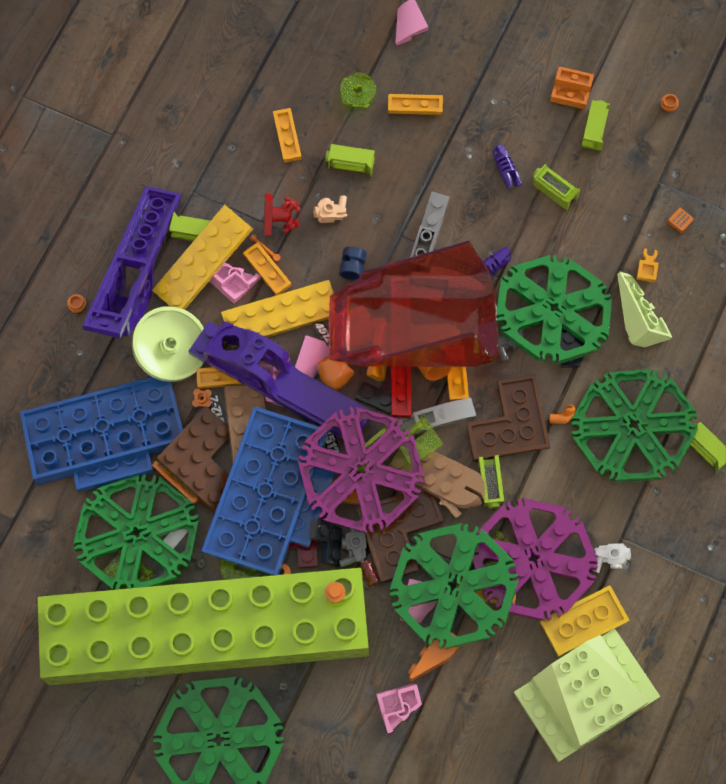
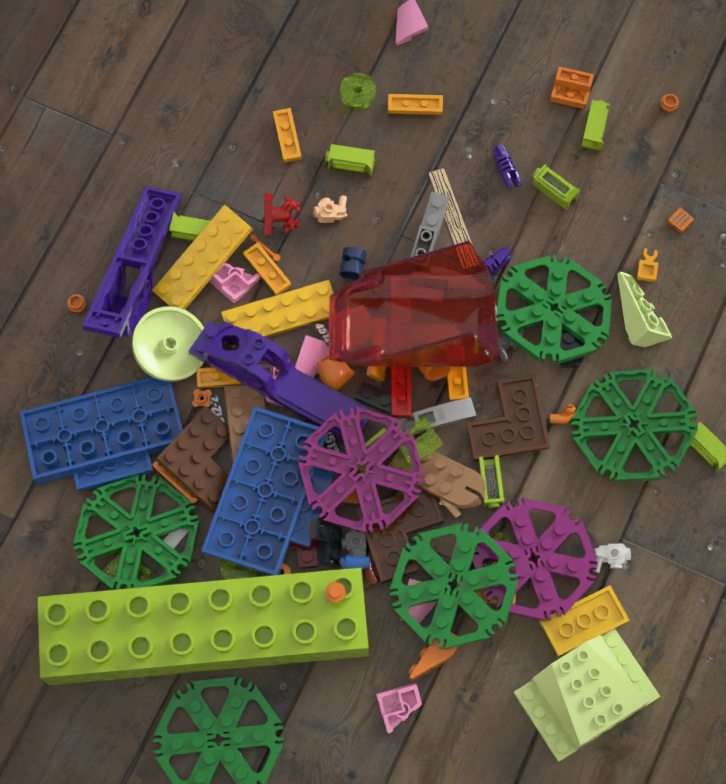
(355, 562): none -> blue cone
(452, 215): none -> tan sticker

